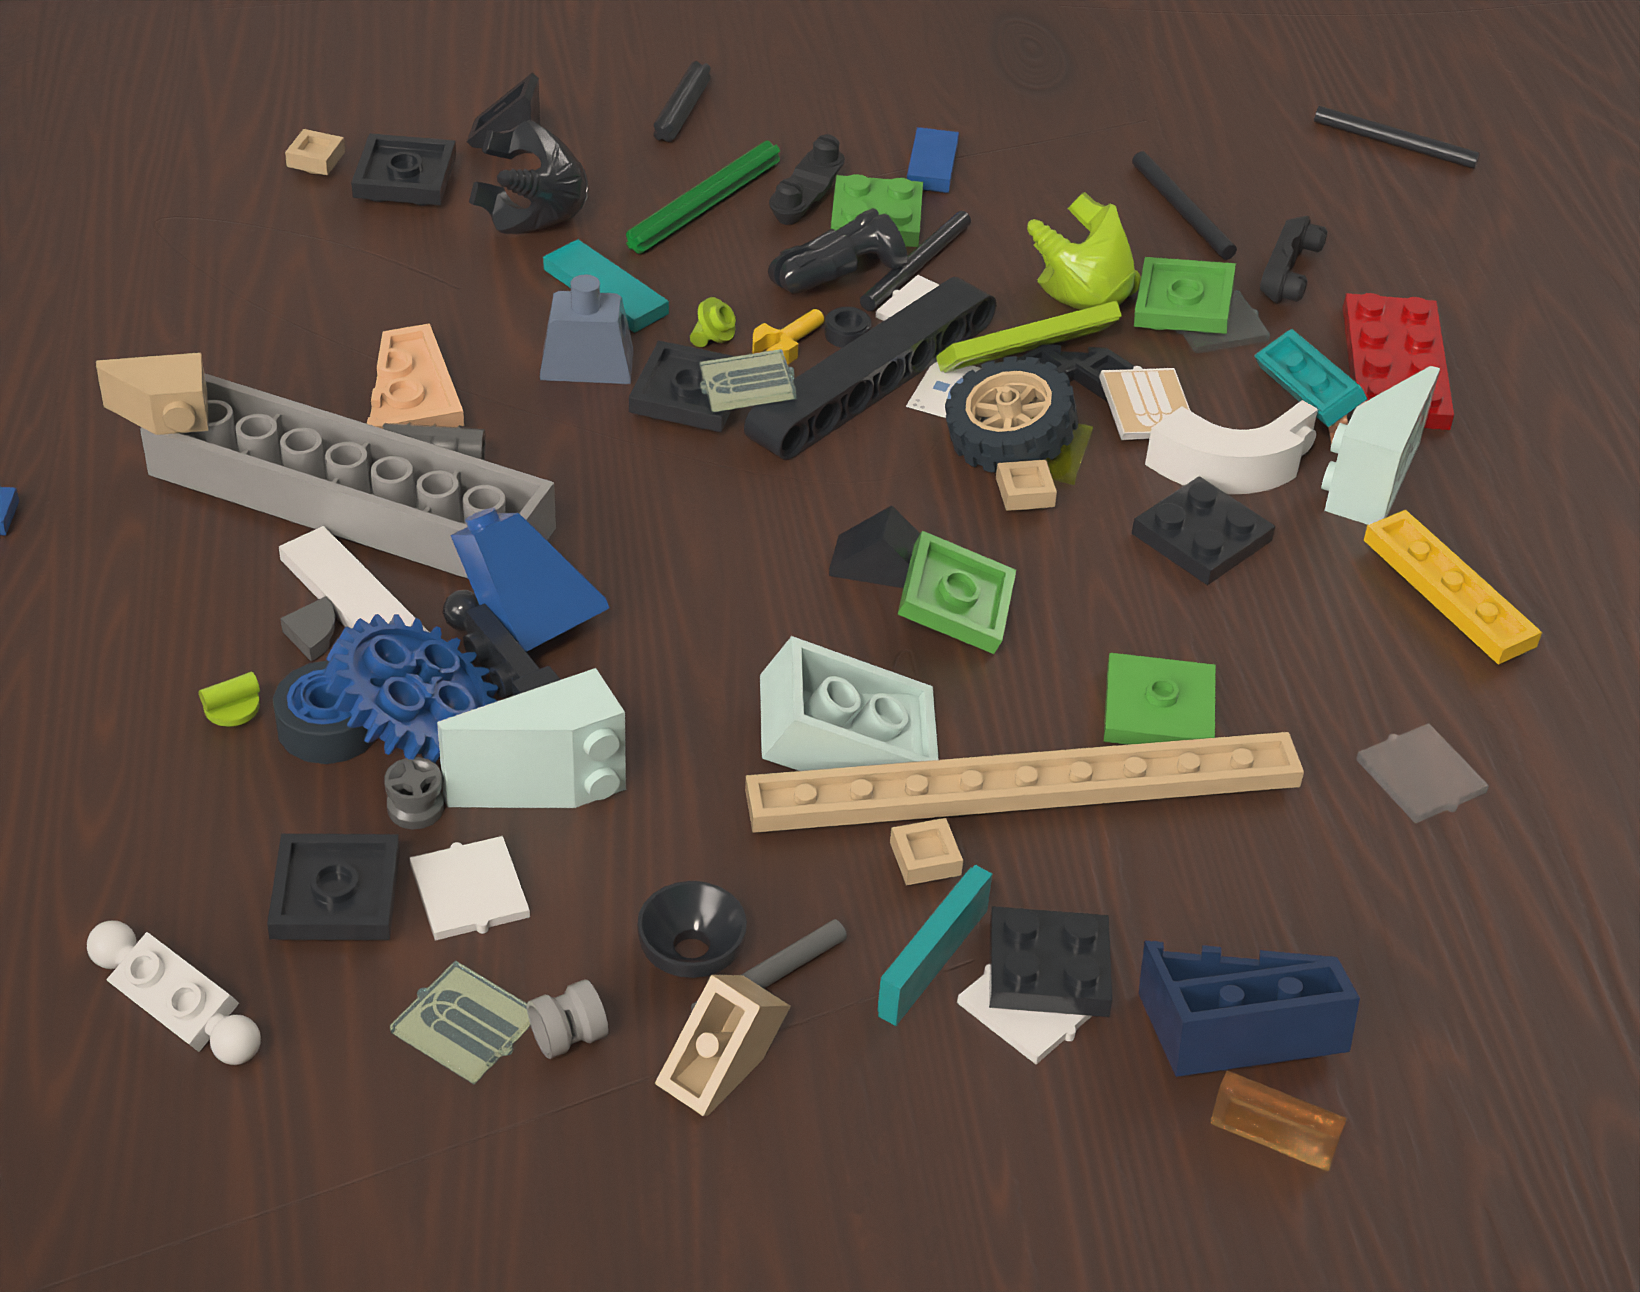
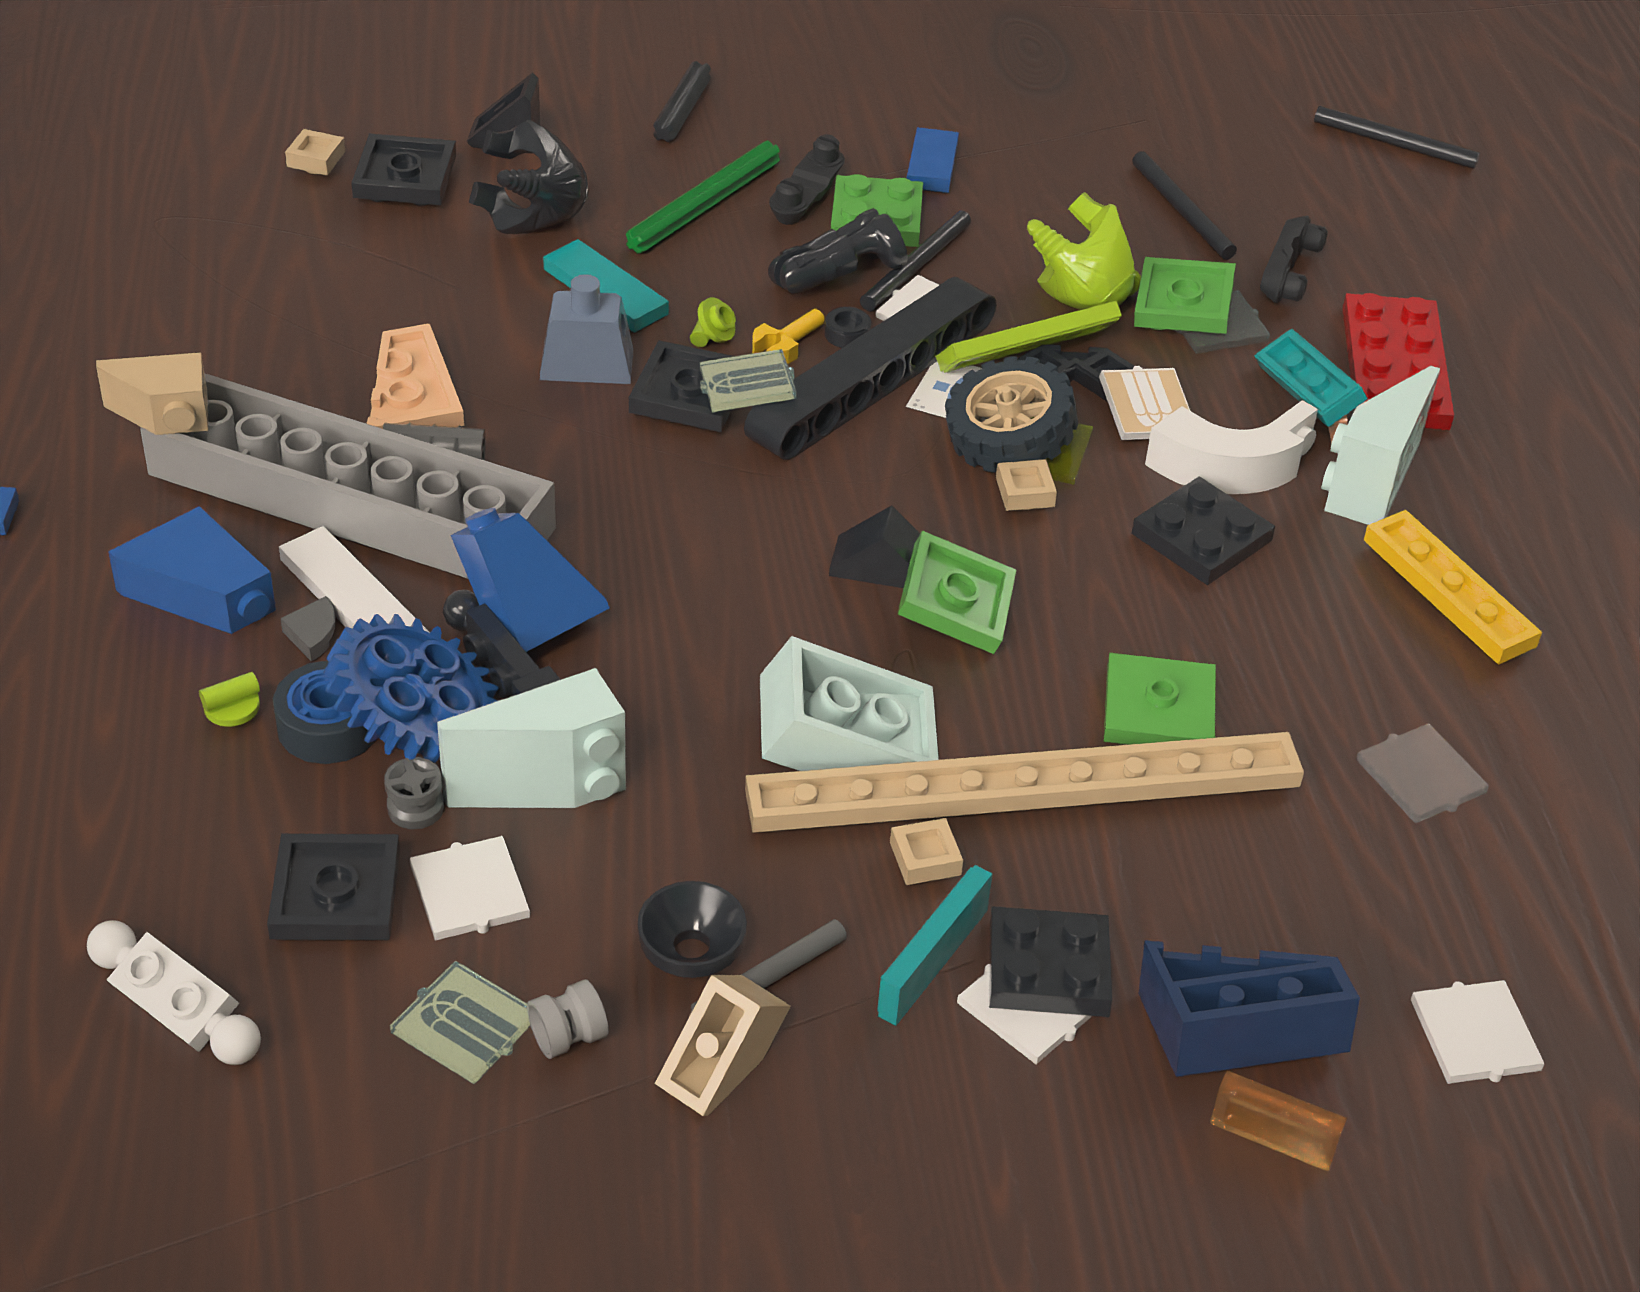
(195, 573): none -> blue slope
(1476, 1031): none -> white piece

